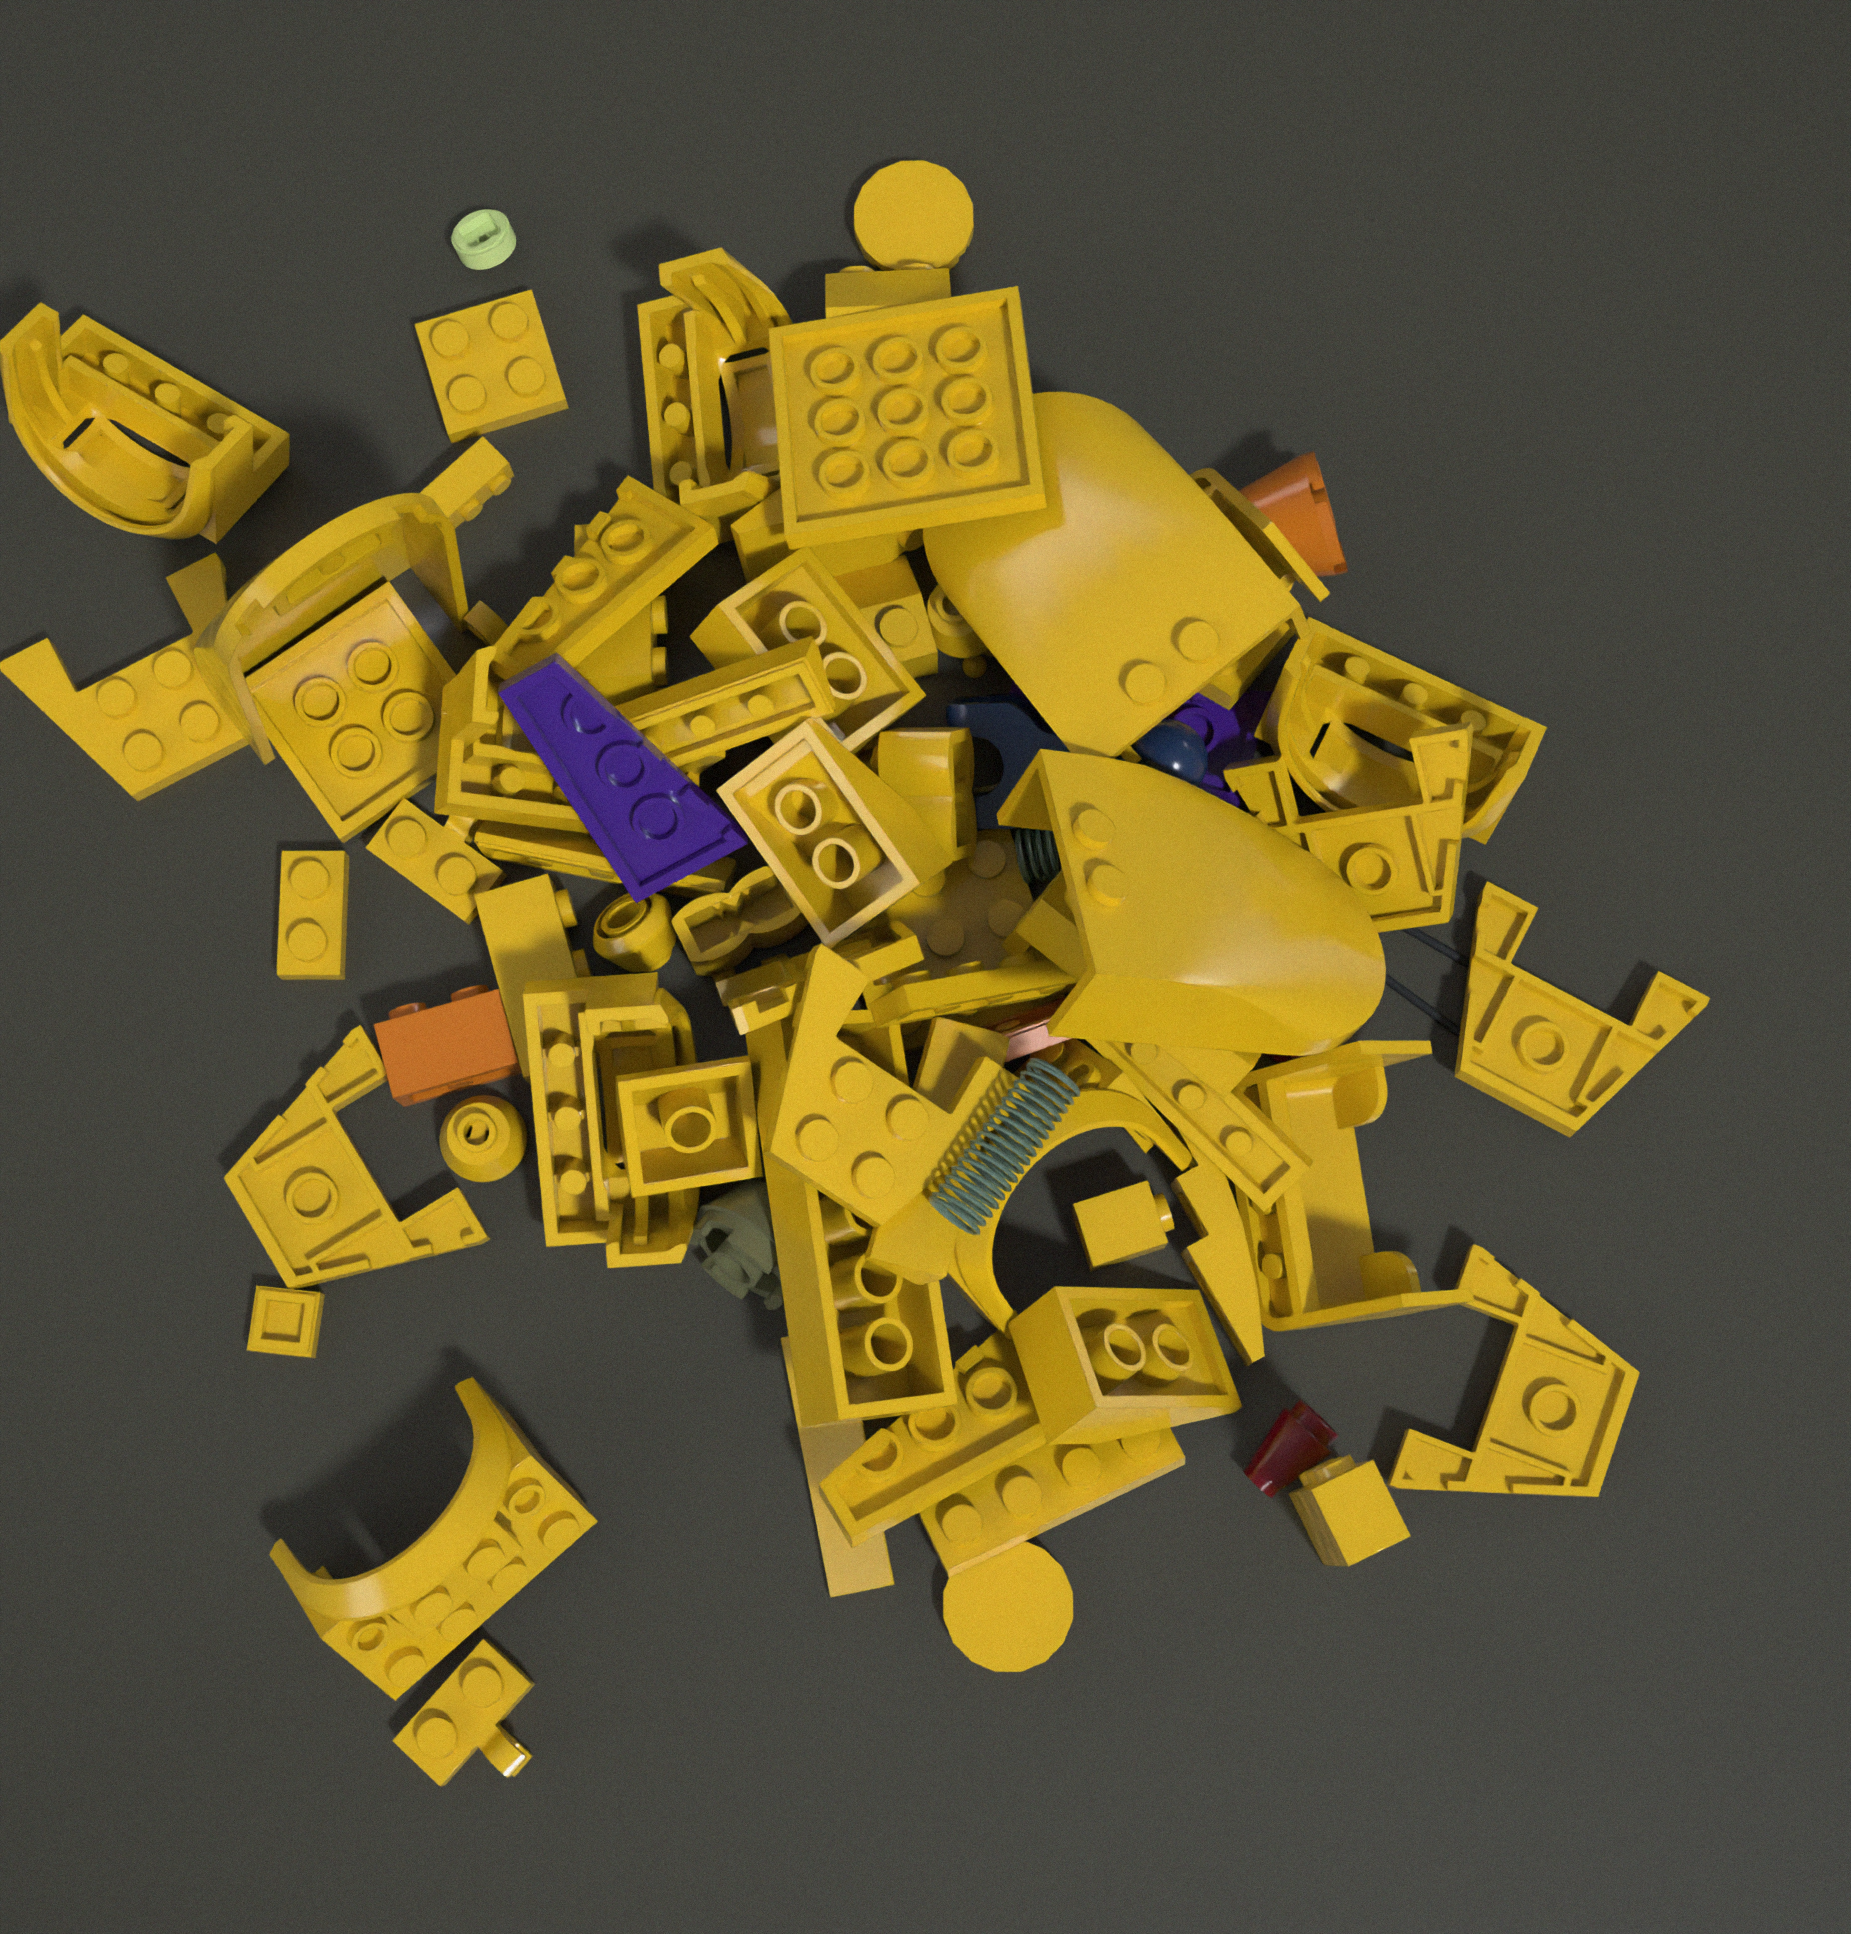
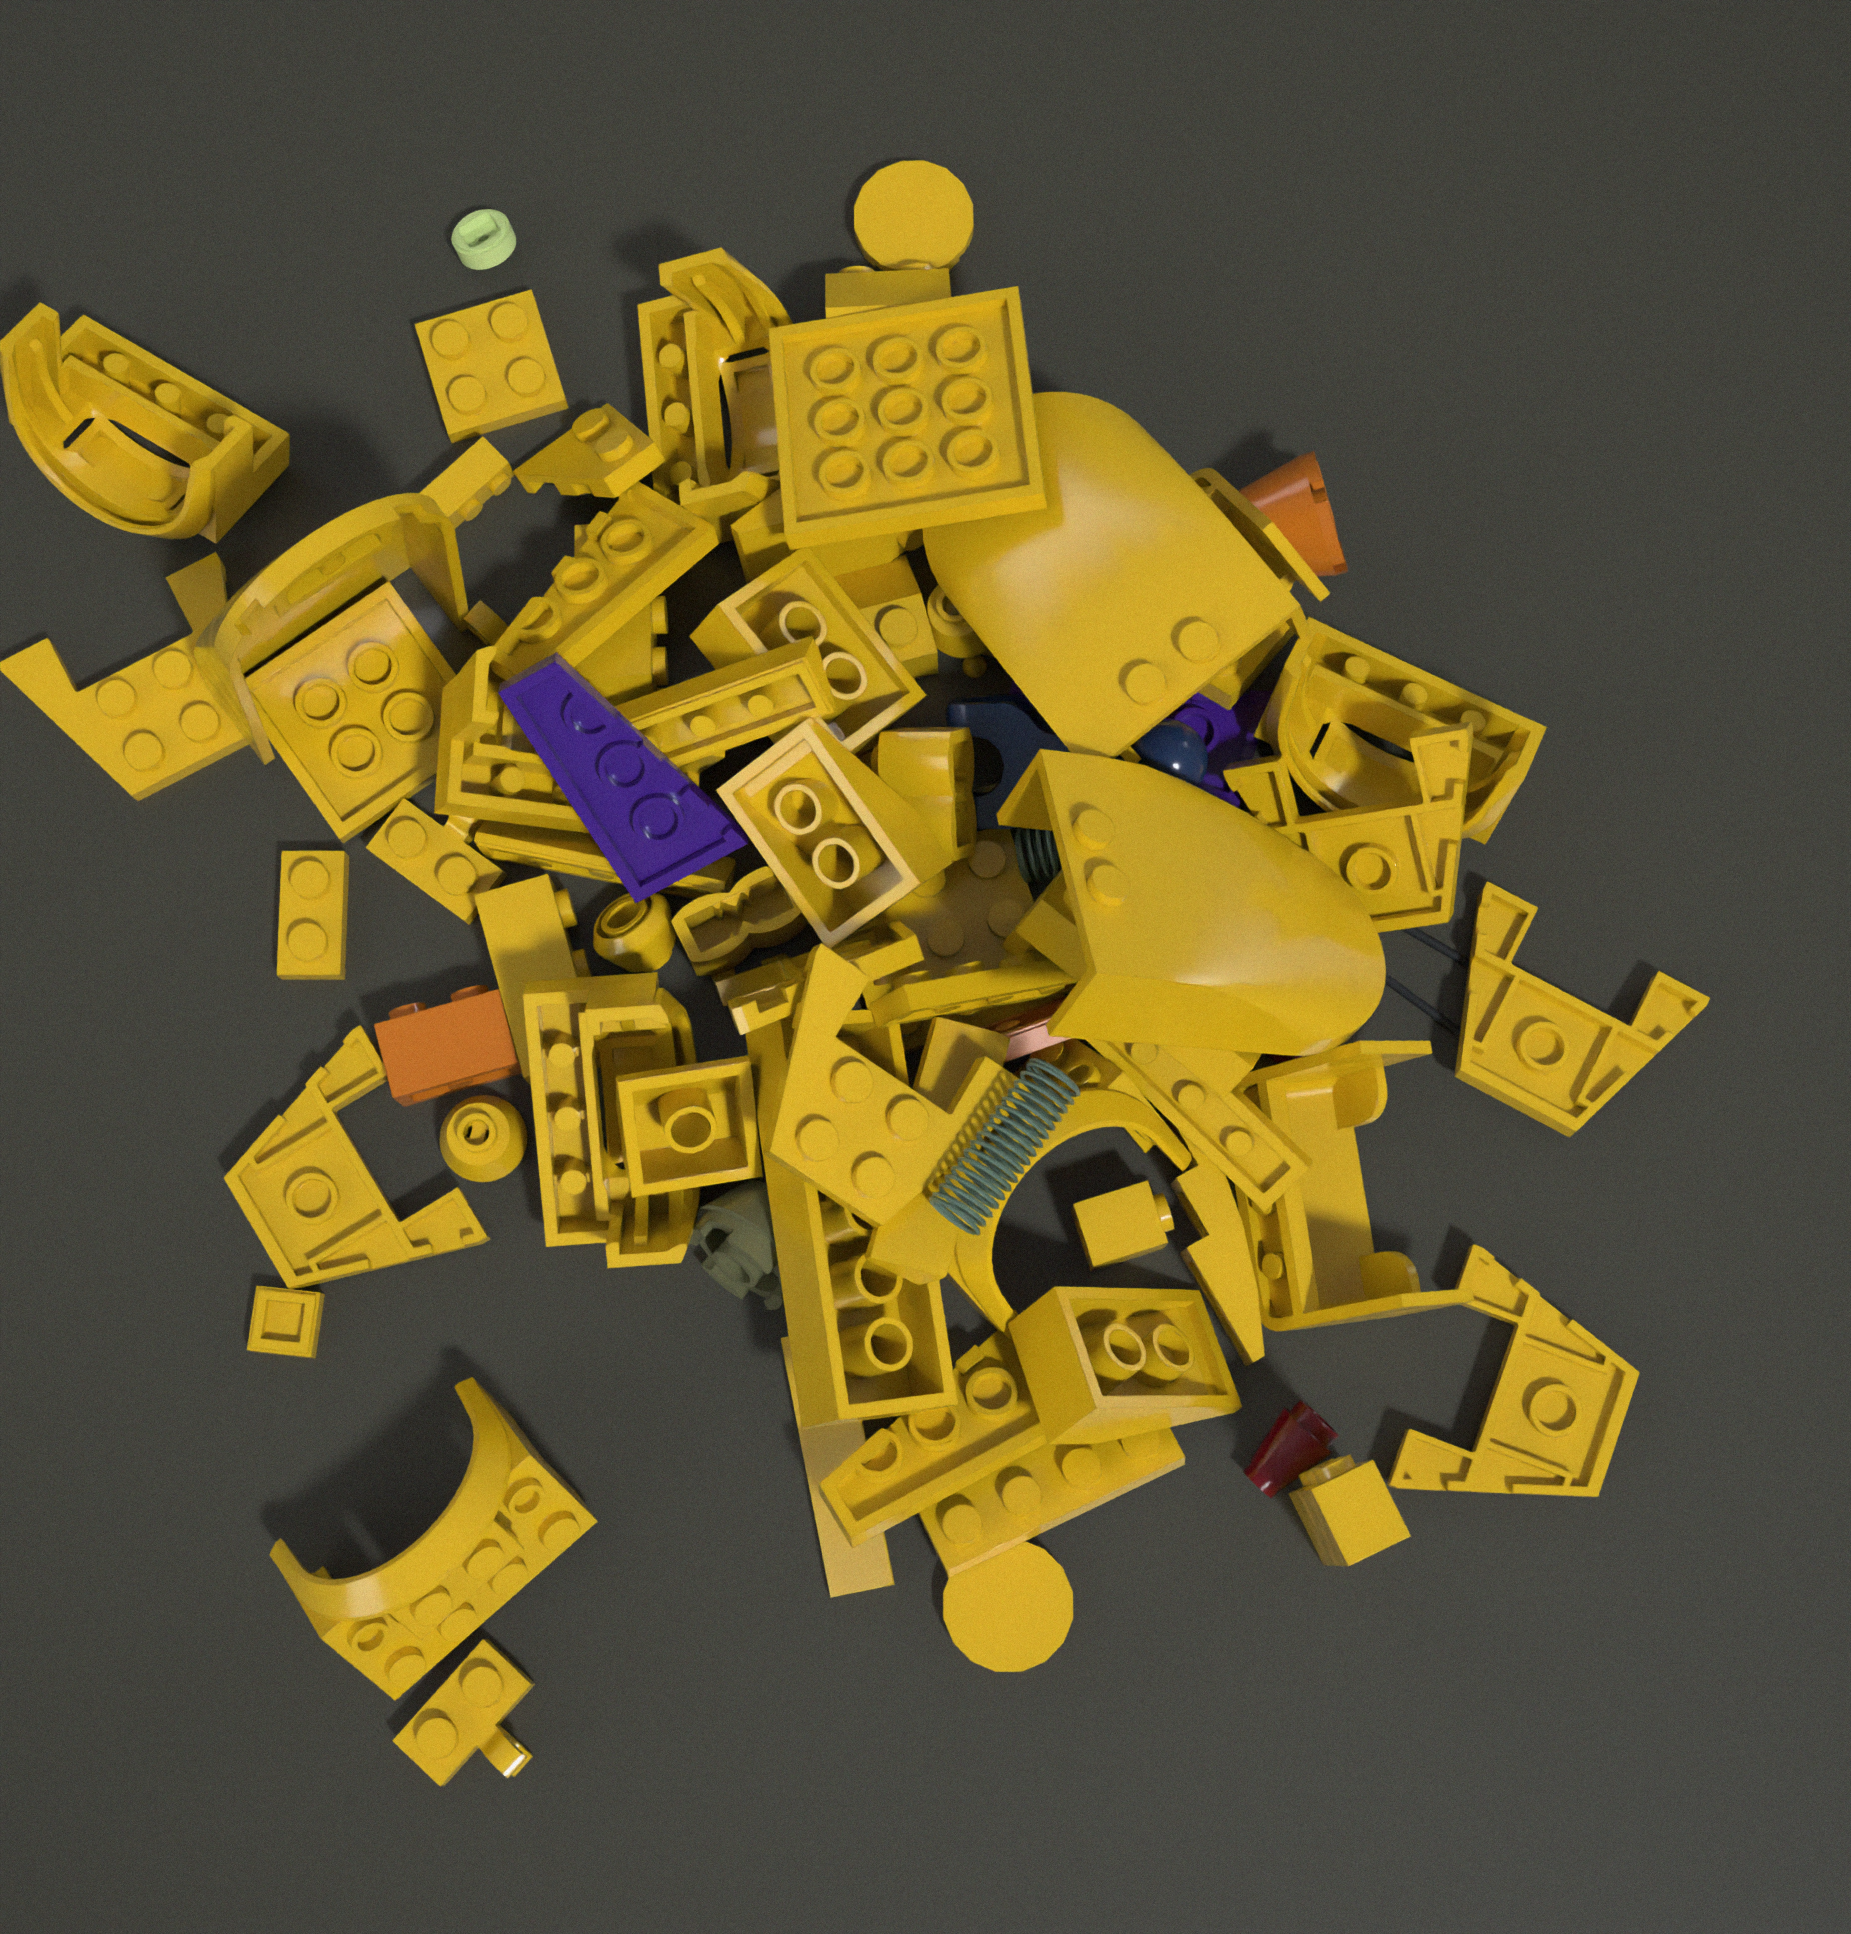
(597, 456): none -> yellow wing

